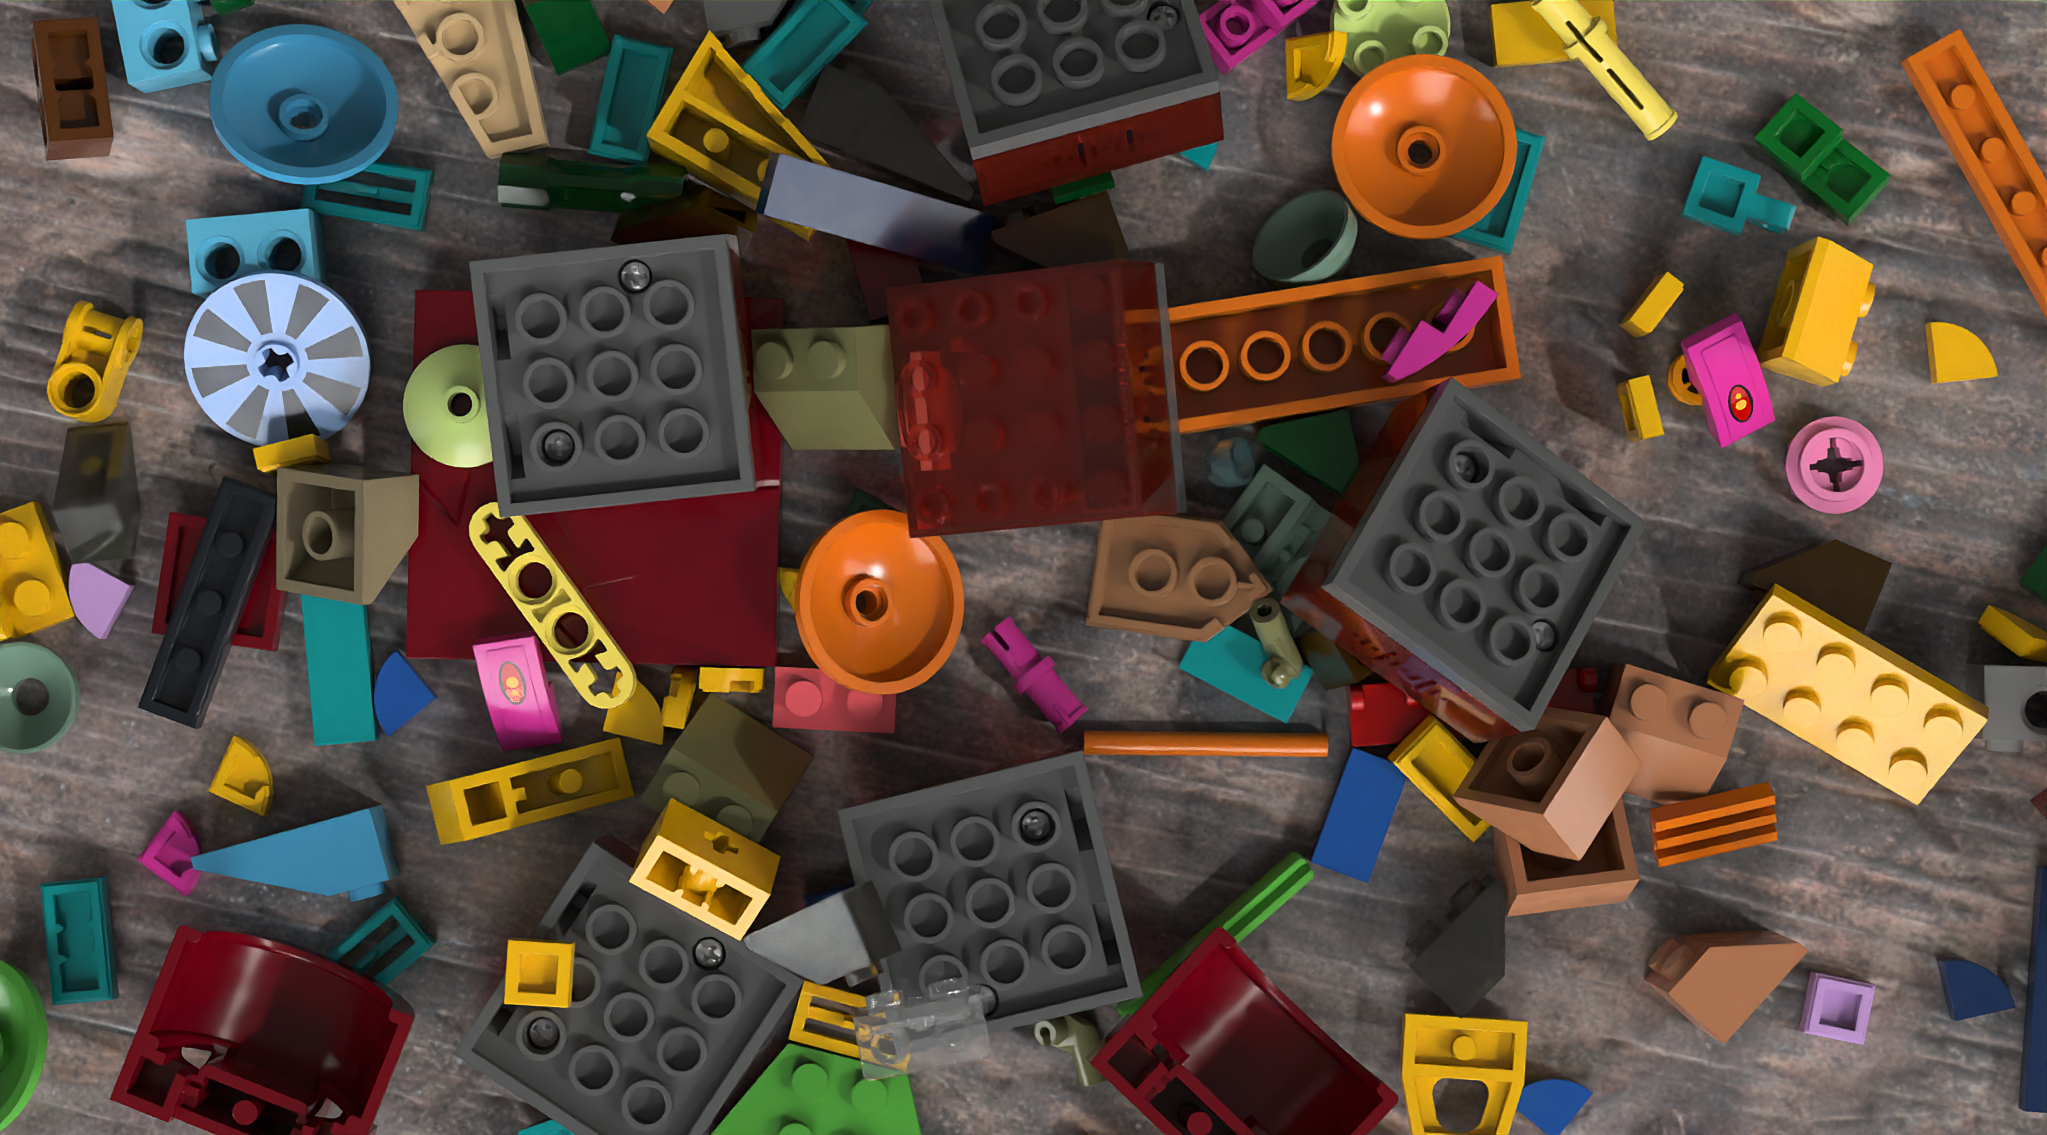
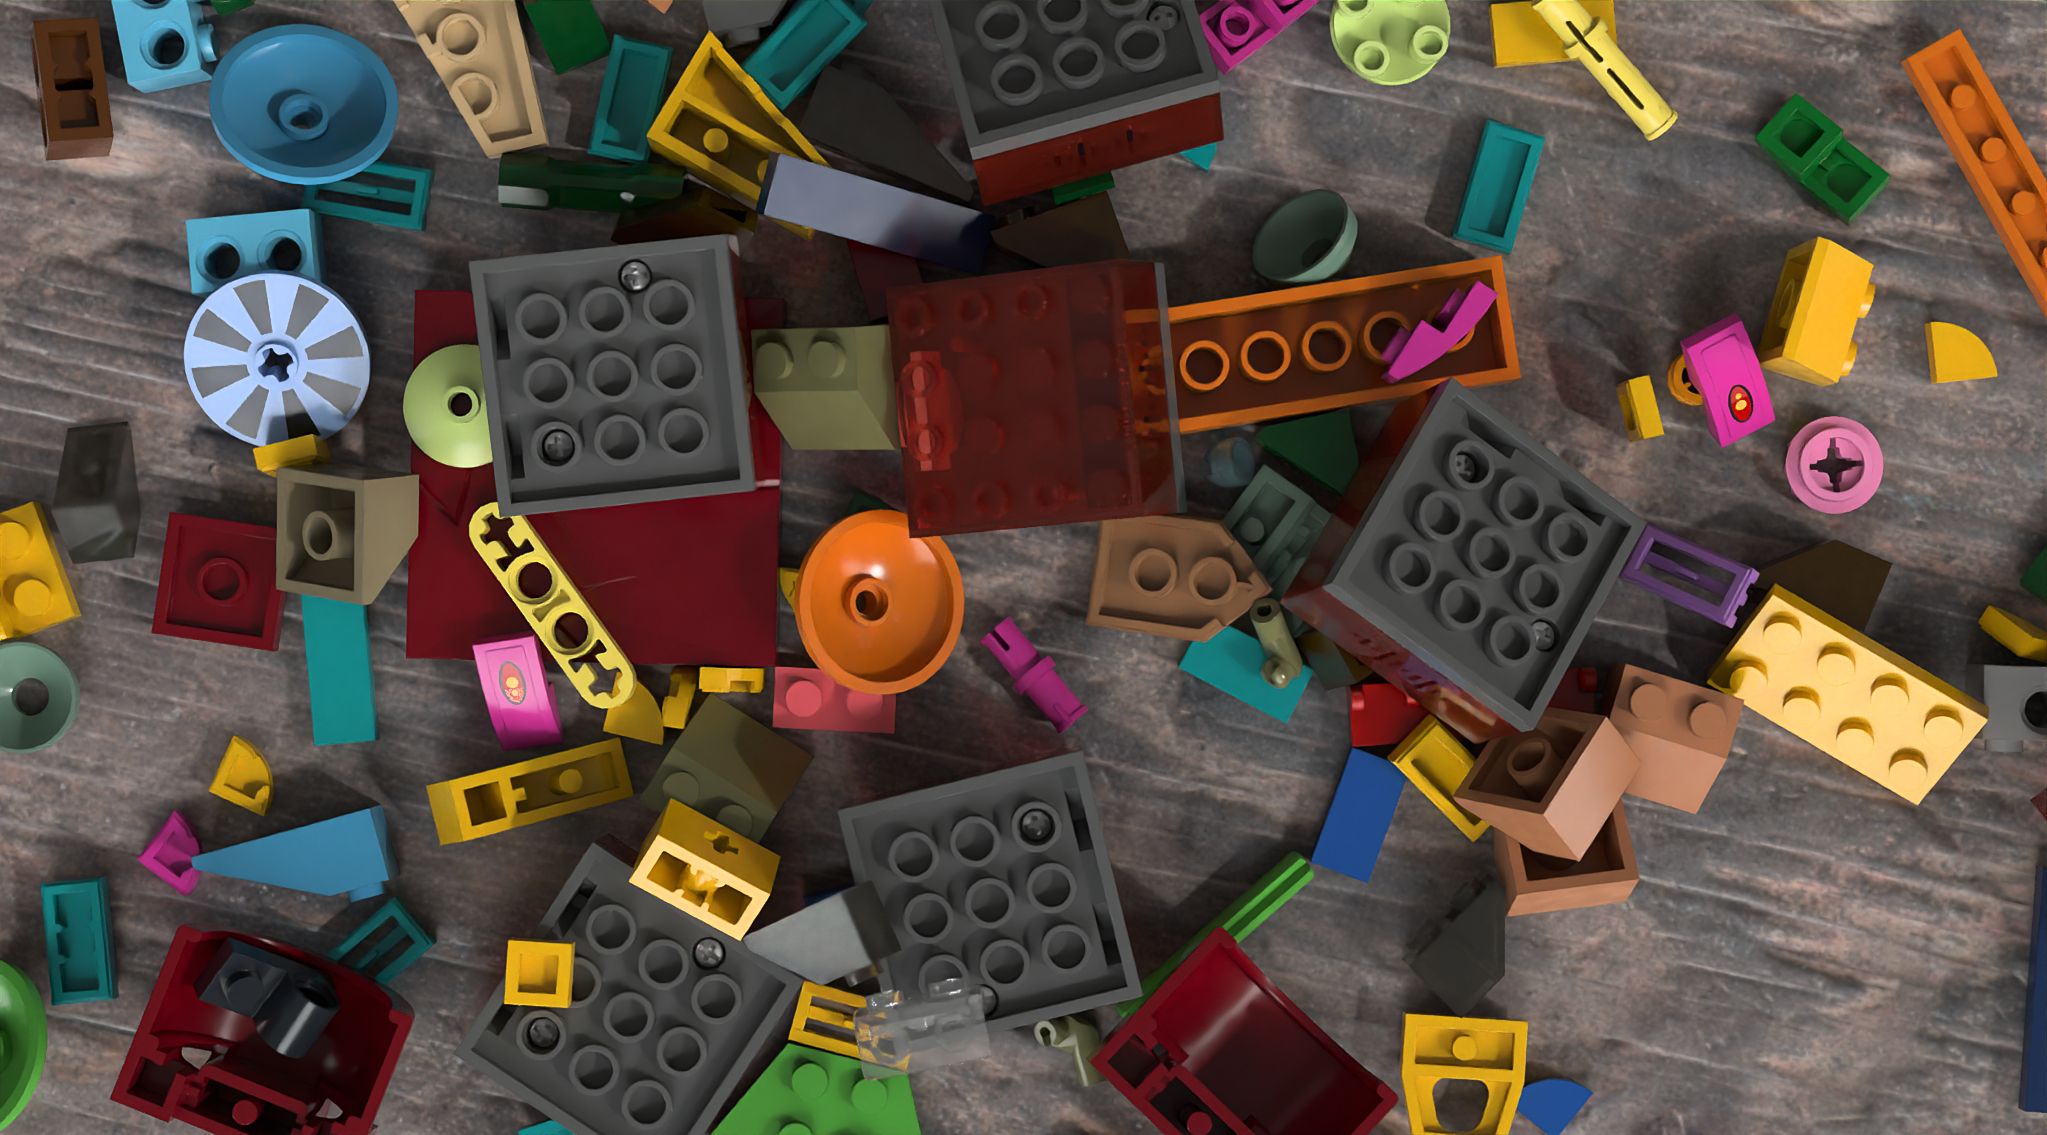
(93, 357): yellow piece -> none
(97, 597): lavender tile -> none
(211, 603): black tile -> none
(282, 997): none -> black plate
(400, 693): blue tile -> none
(1206, 743): orange bar -> none
(1313, 62): yellow tile -> none
(1450, 113): orange dish -> none
(1652, 305): yellow tile -> none
(1714, 832): orange tile -> none
(1722, 975): nougat slope -> none
(1726, 198): teal plate -> none
(1733, 595): none -> medium lavender tile
(1837, 1007): lavender tile -> none
(1972, 989): dark blue tile -> none

